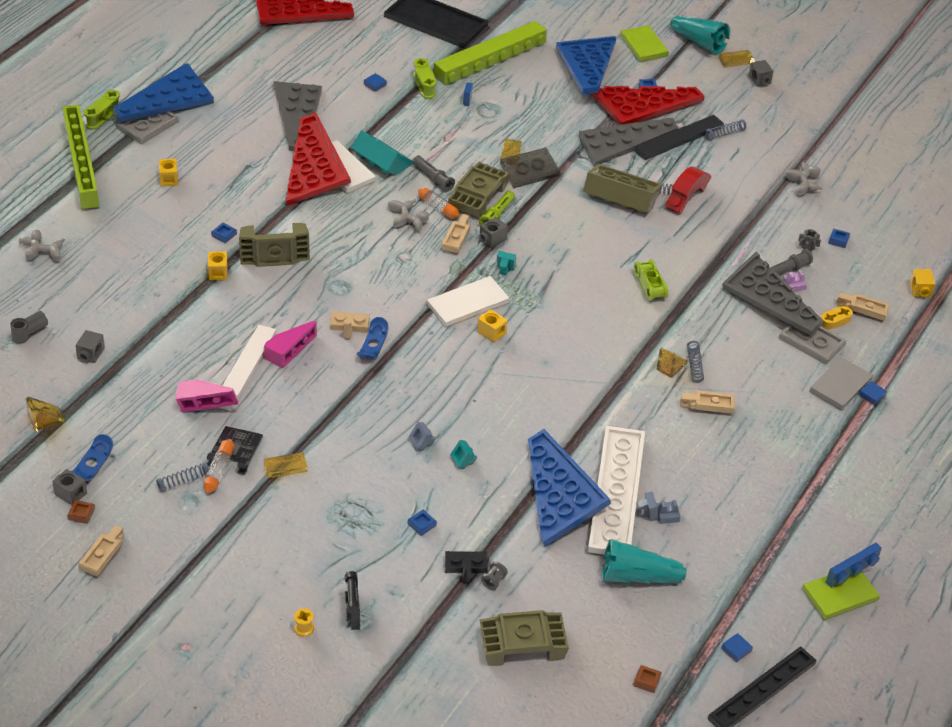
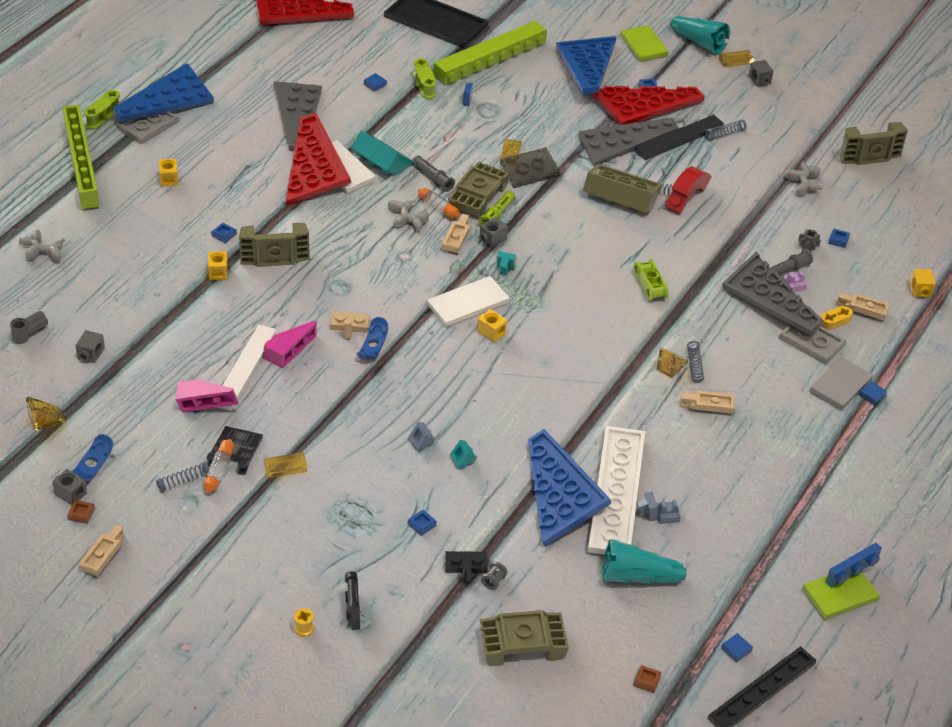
(873, 147): none -> olive plate

